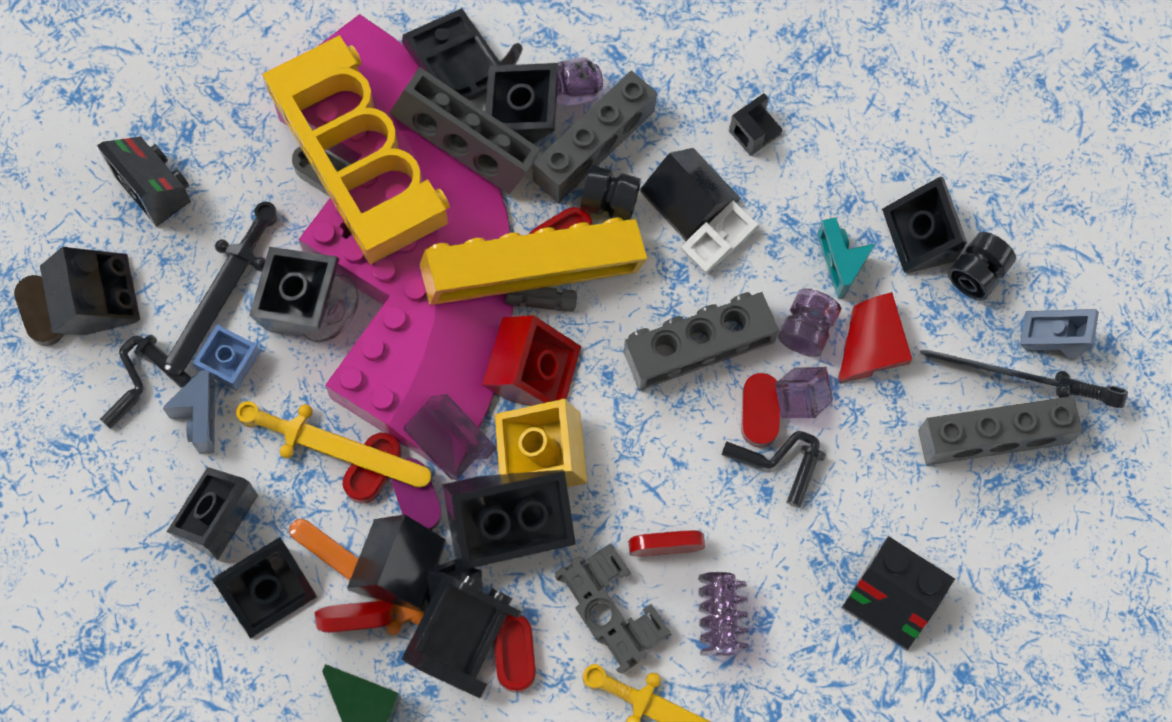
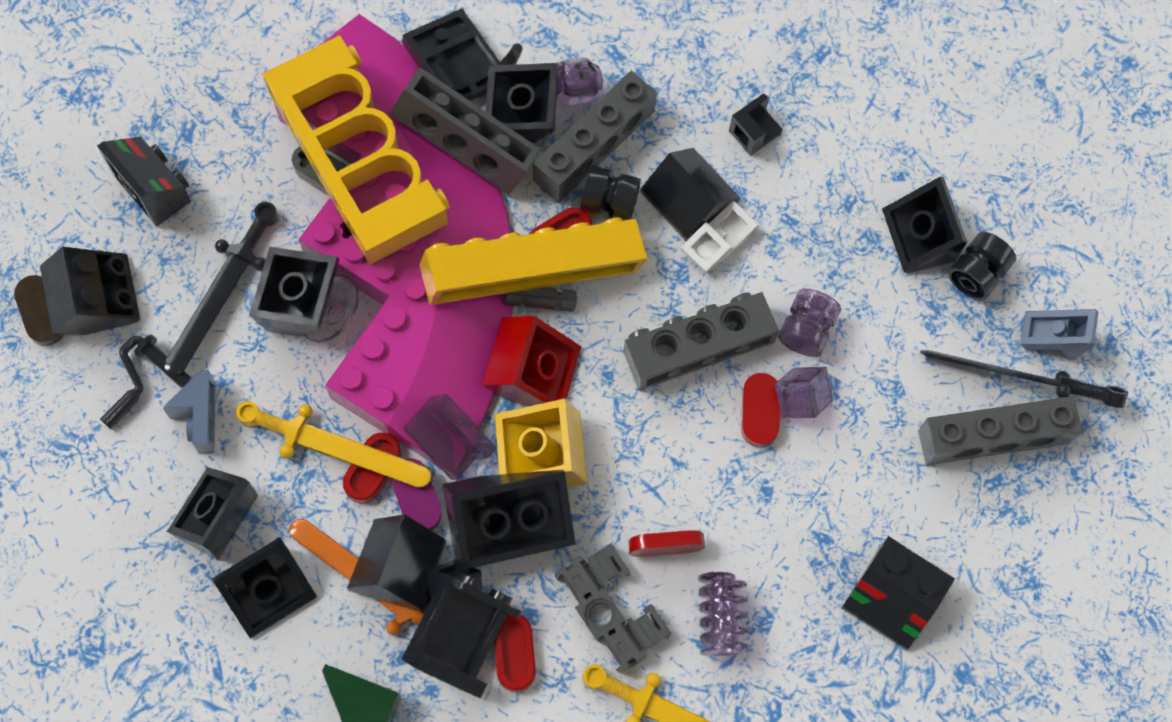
(227, 357): medium blue piece -> none
(354, 616): red tile -> none
(805, 471): black piece -> none
(842, 263): teal slope -> none
(874, 339): red slope -> none

